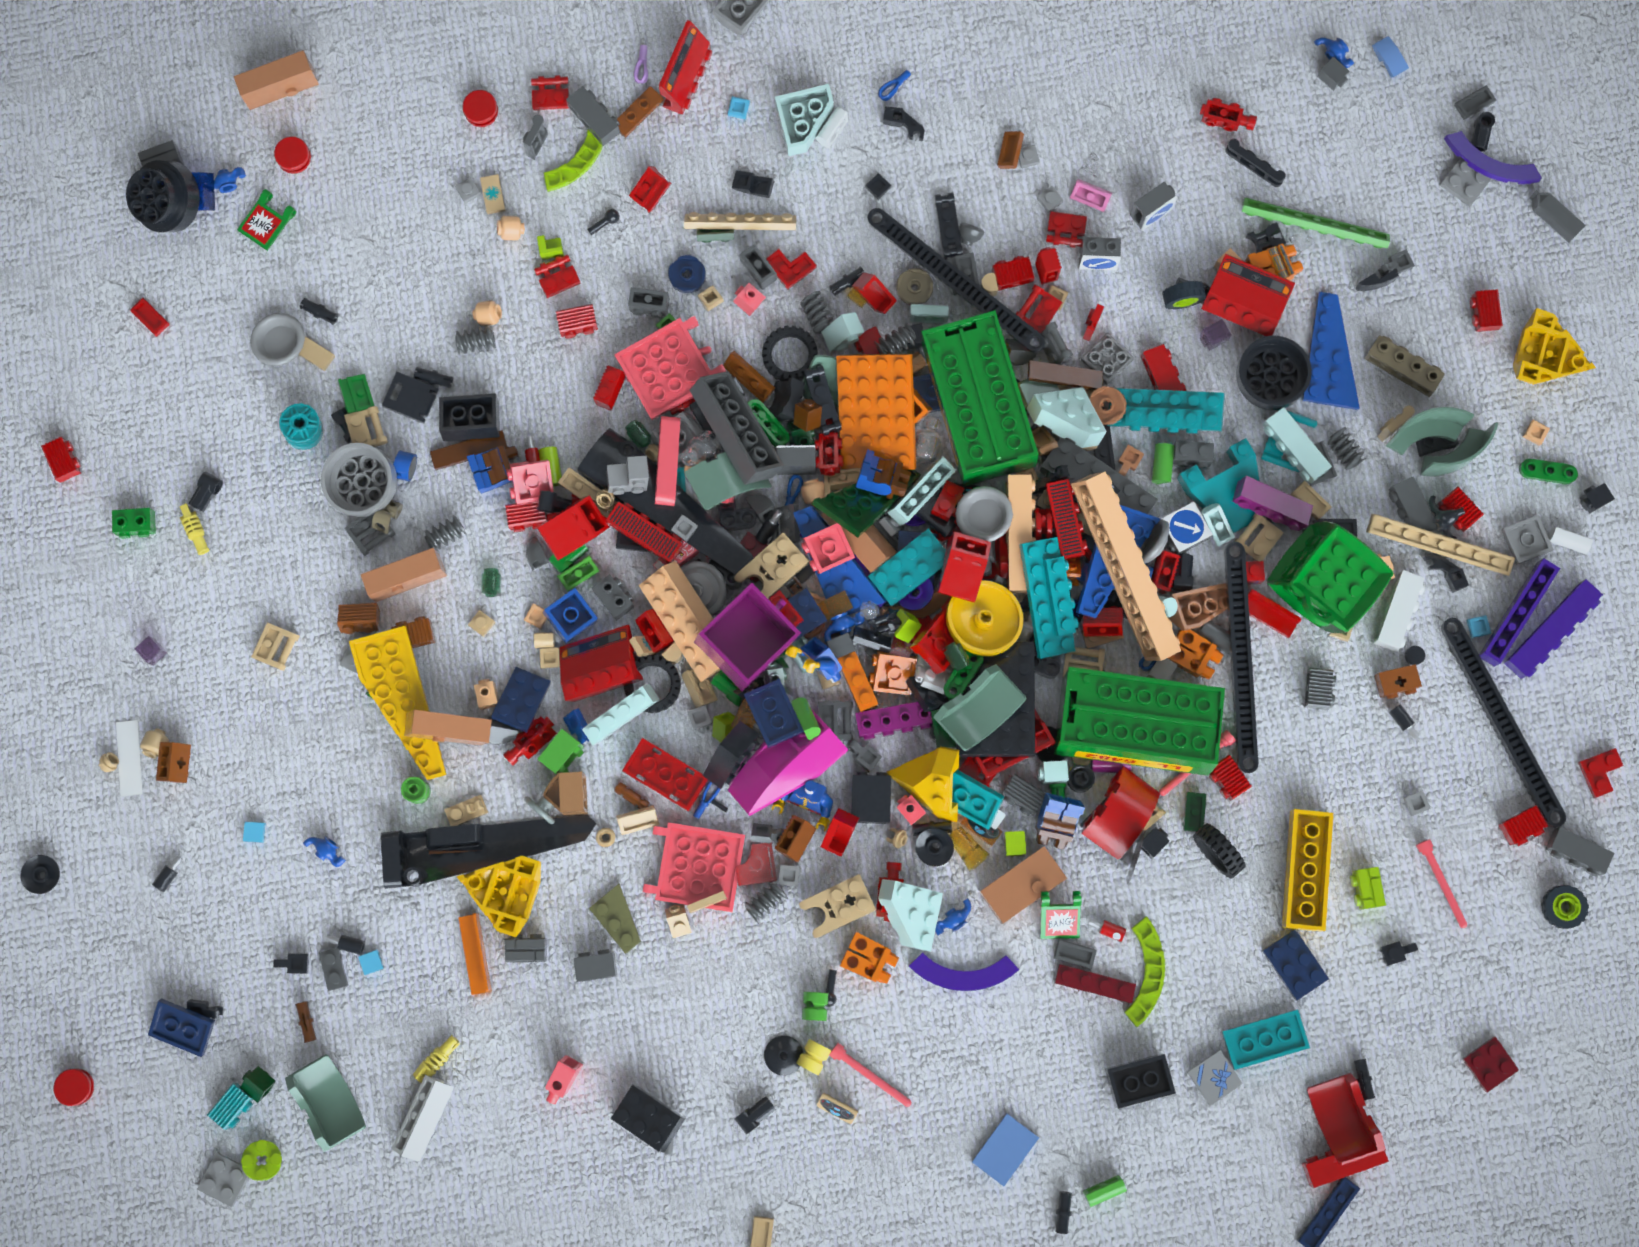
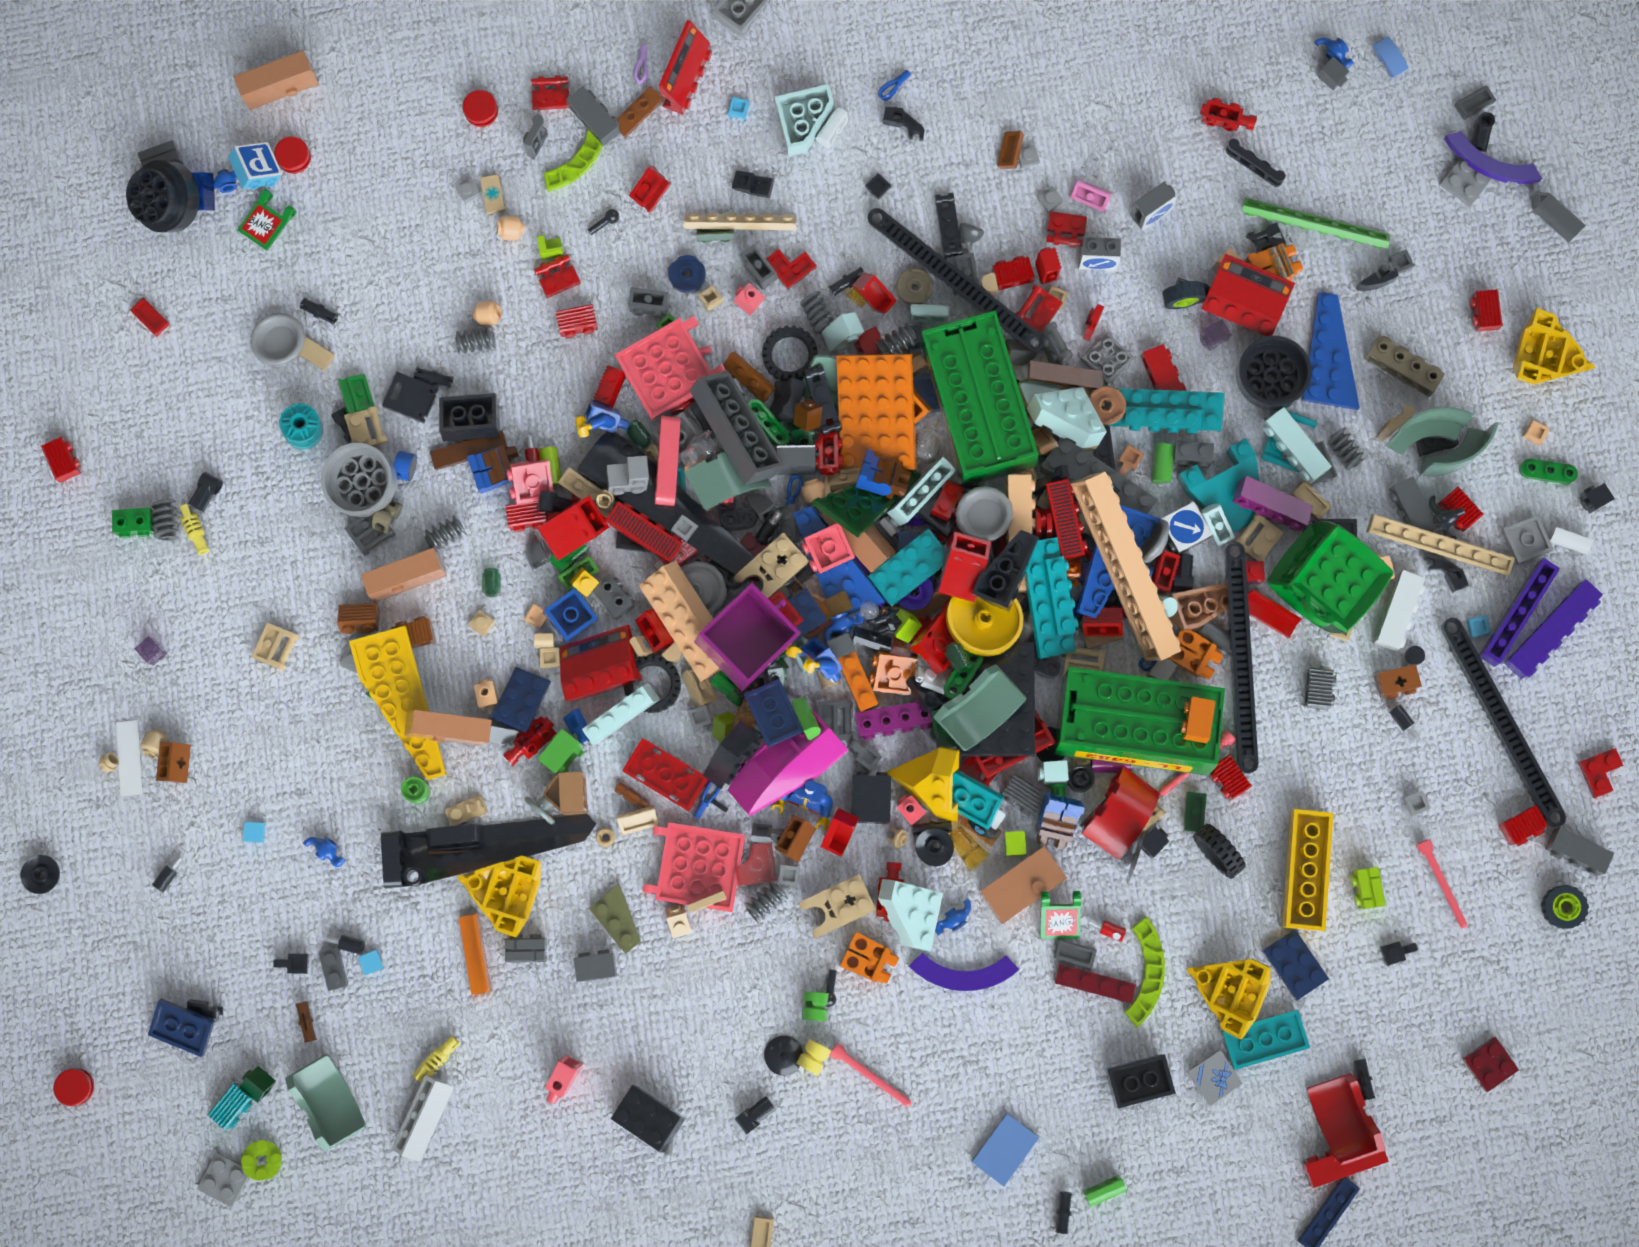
(163, 520): none -> dark grey piece
(255, 165): none -> piece
(584, 581): none -> yellow brick
(600, 417): none -> blue torso
(837, 1108): slope -> none
(1004, 576): none -> black wedge
(1198, 719): none -> orange brick
(1233, 992): none -> yellow wedge

